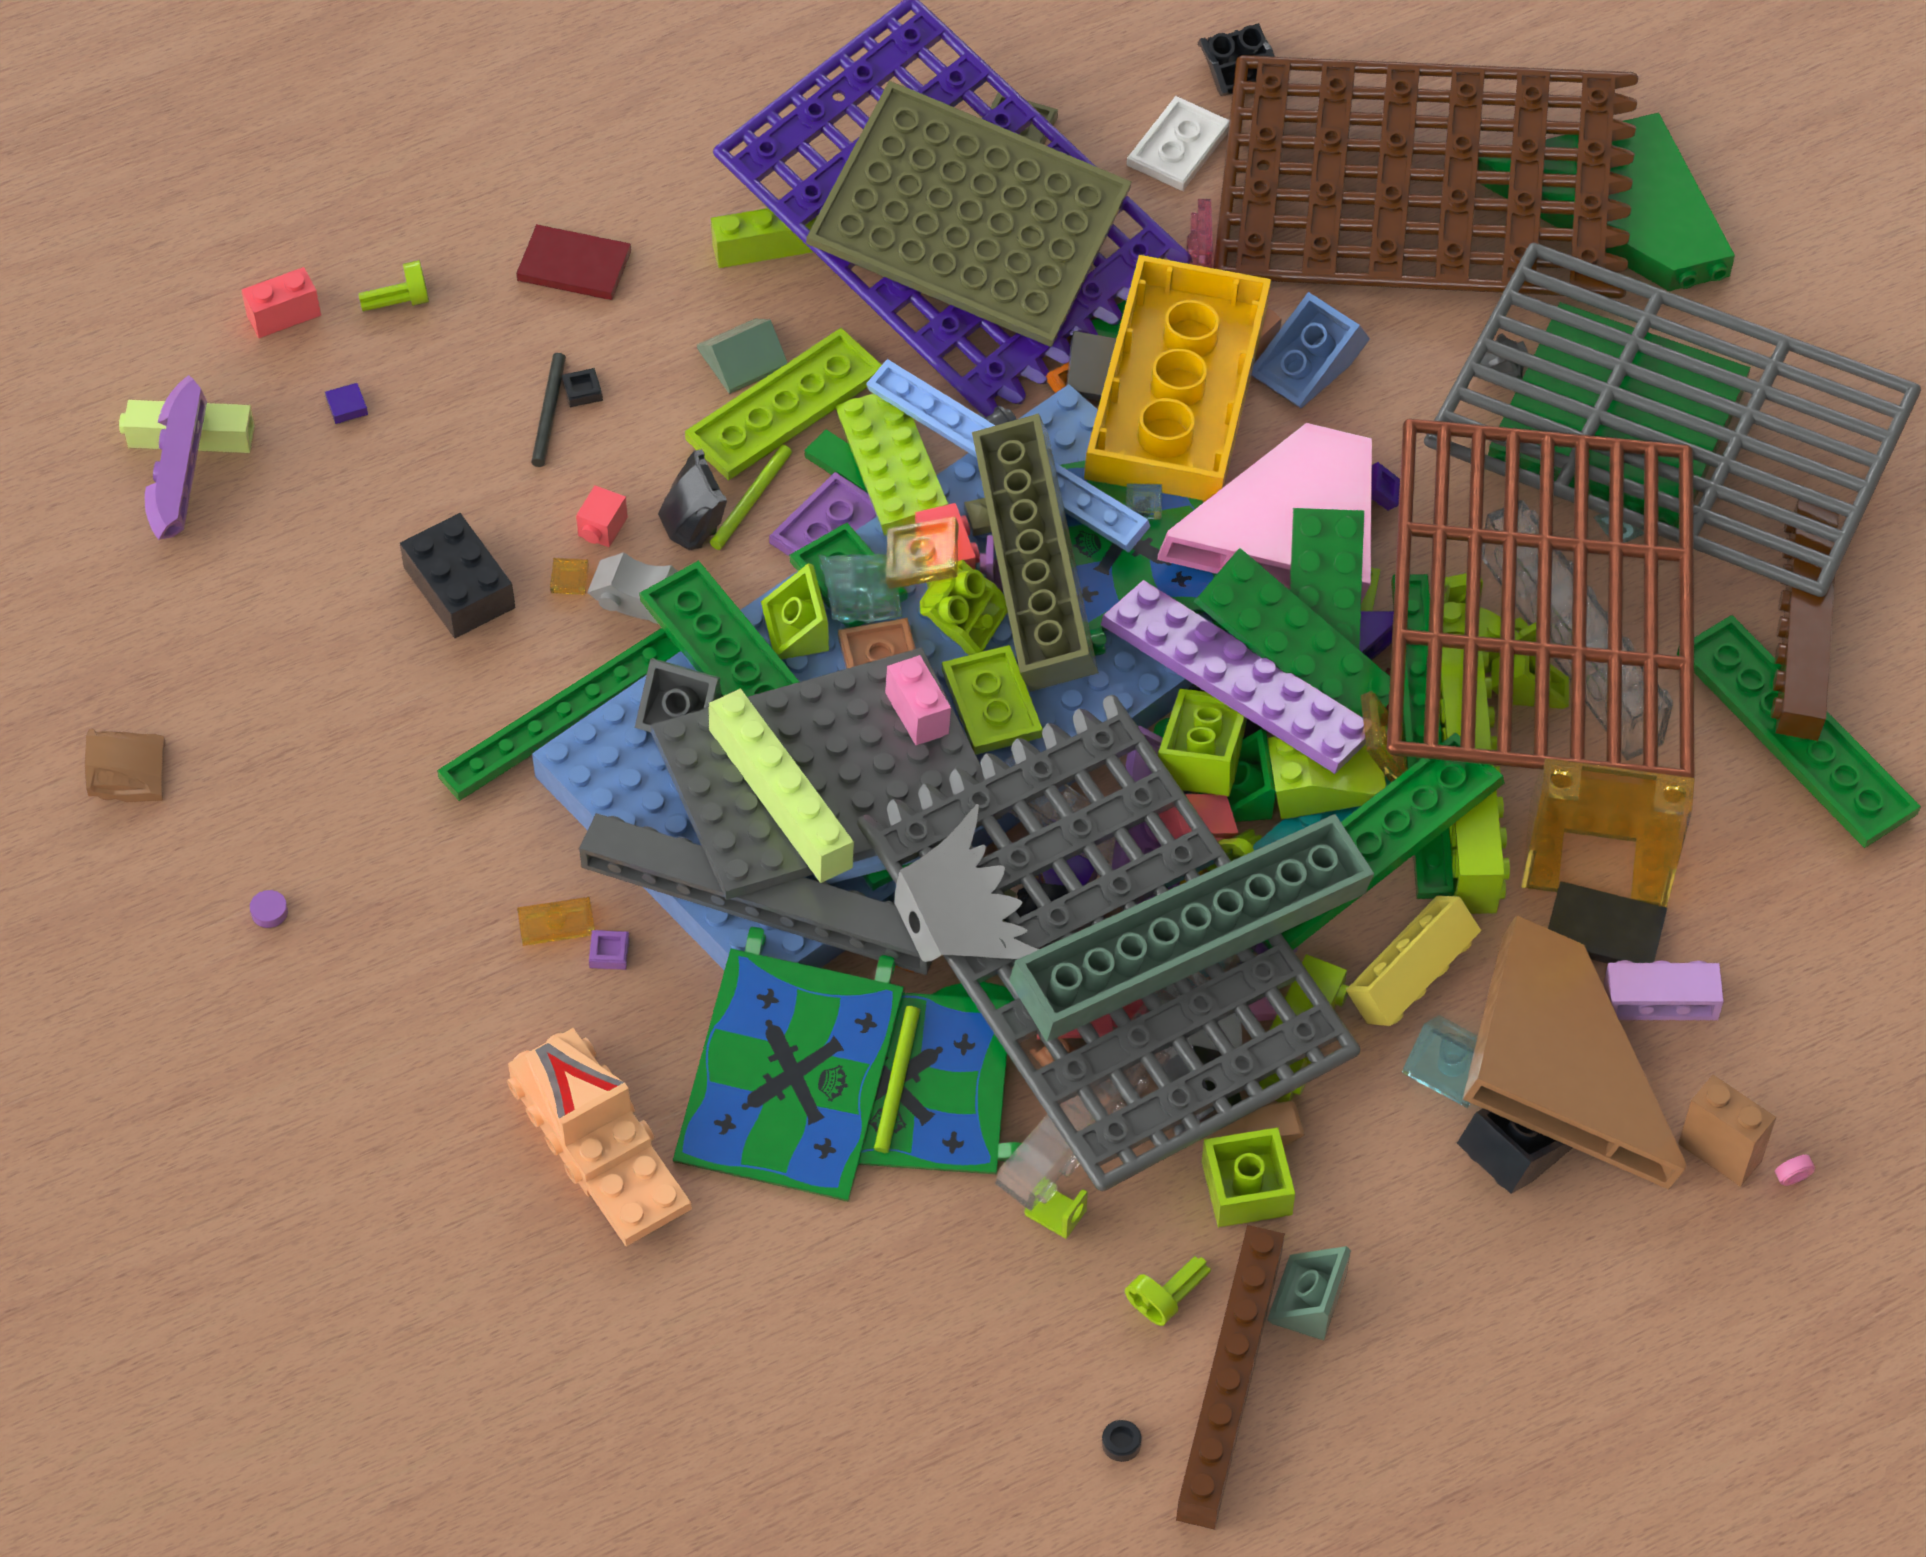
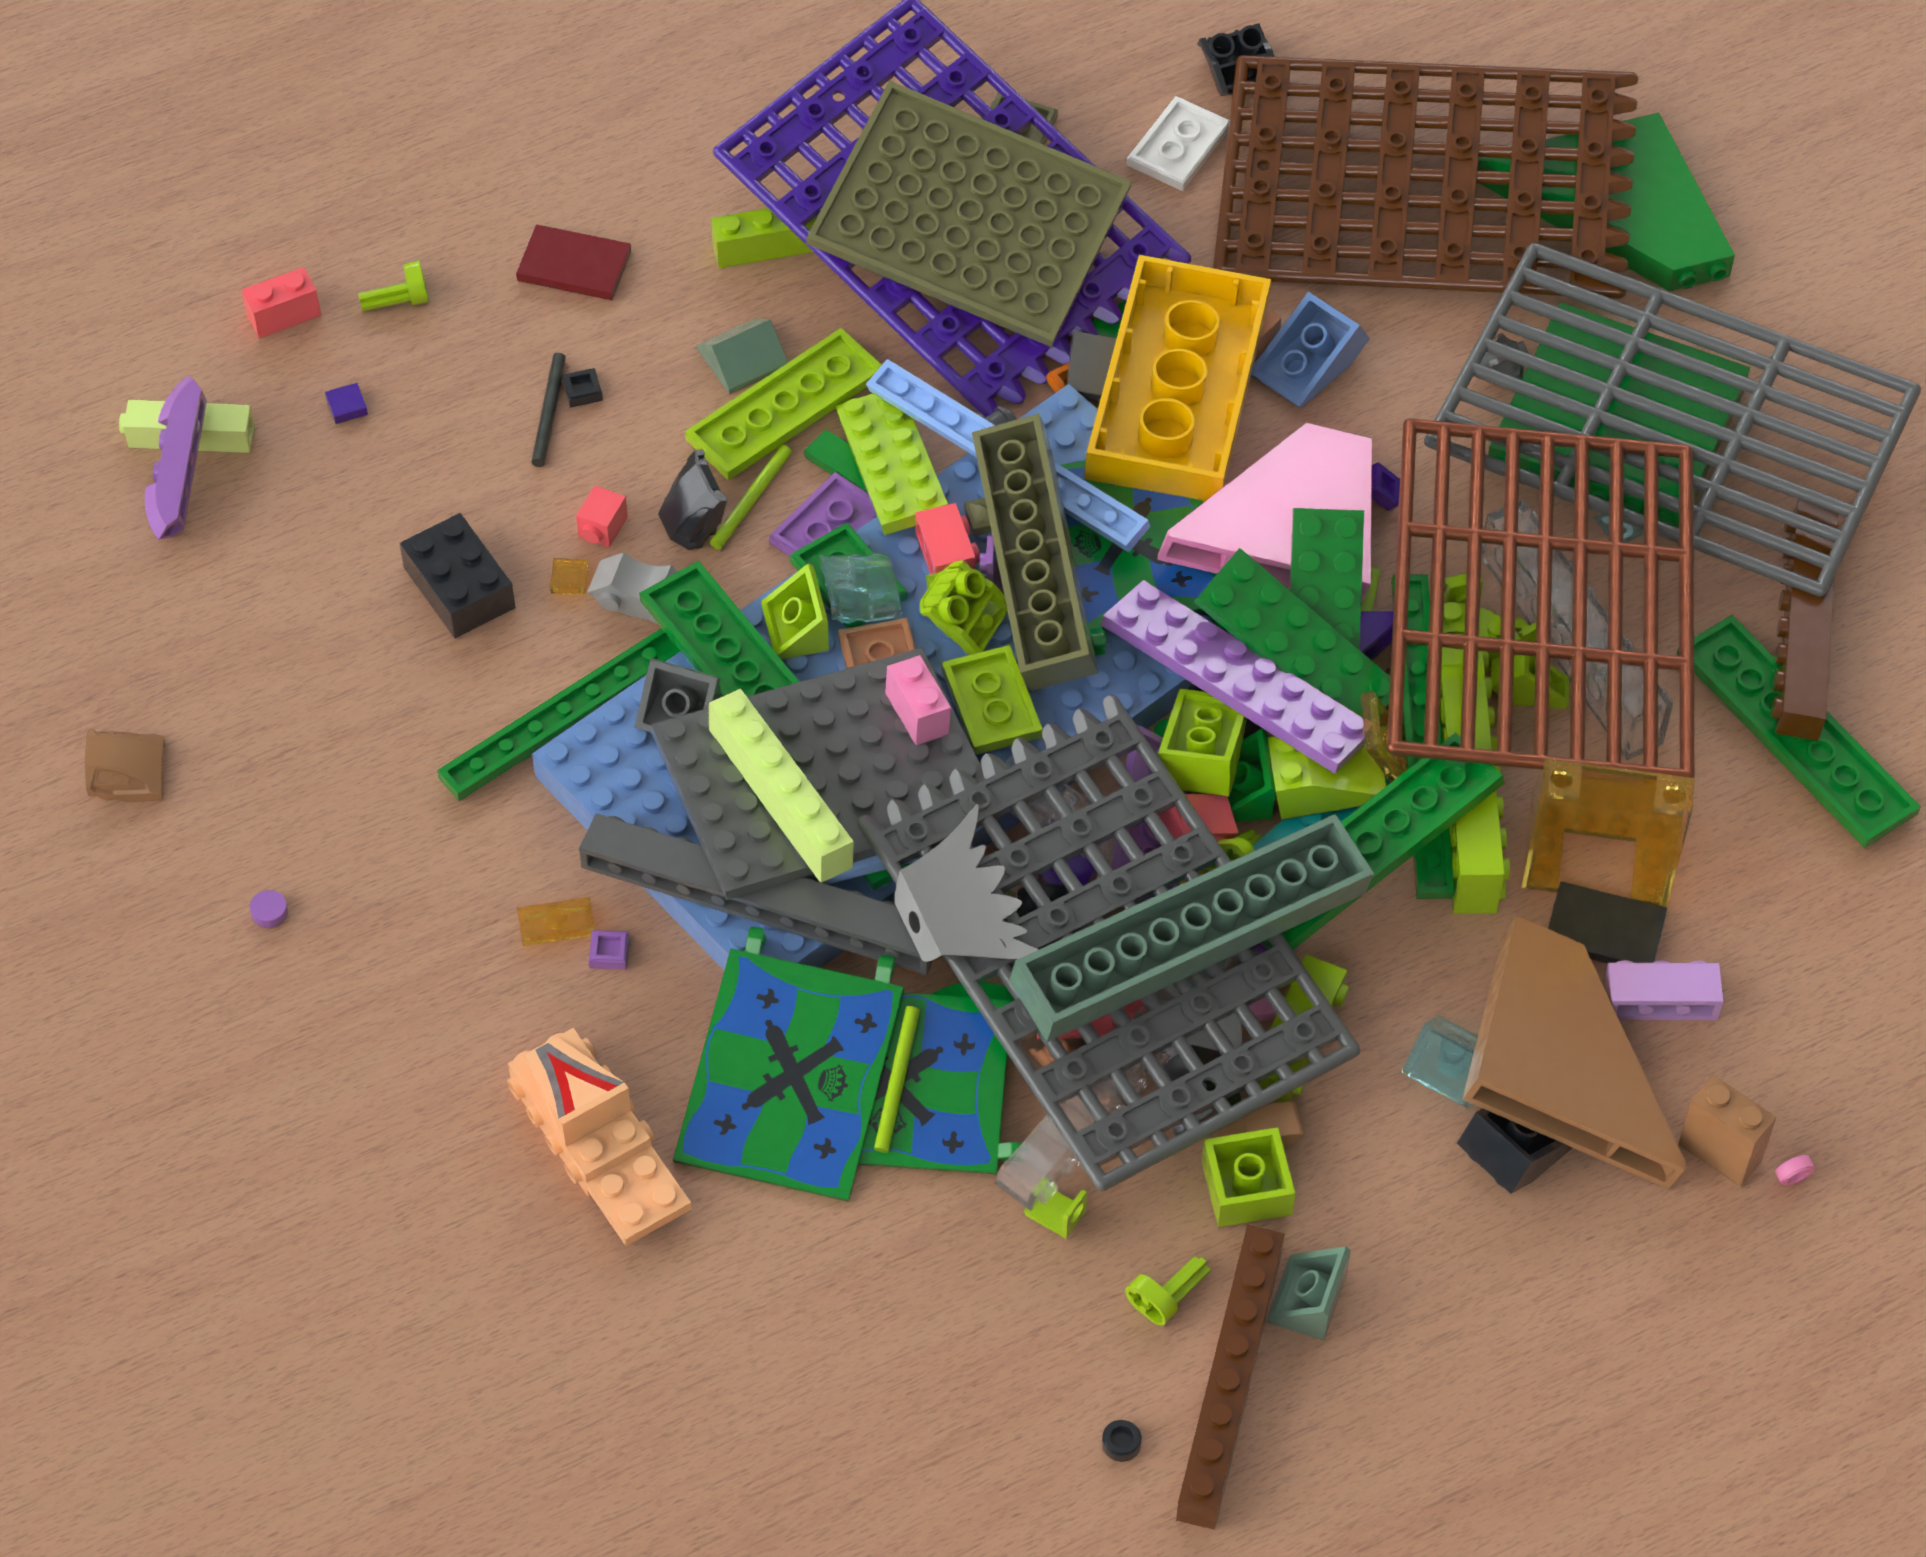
(922, 552): clear yellow tile -> none
(1145, 499): clear light blue tile -> none
(1200, 239): clear pink plate -> none
(1413, 961): light yellow brick -> none

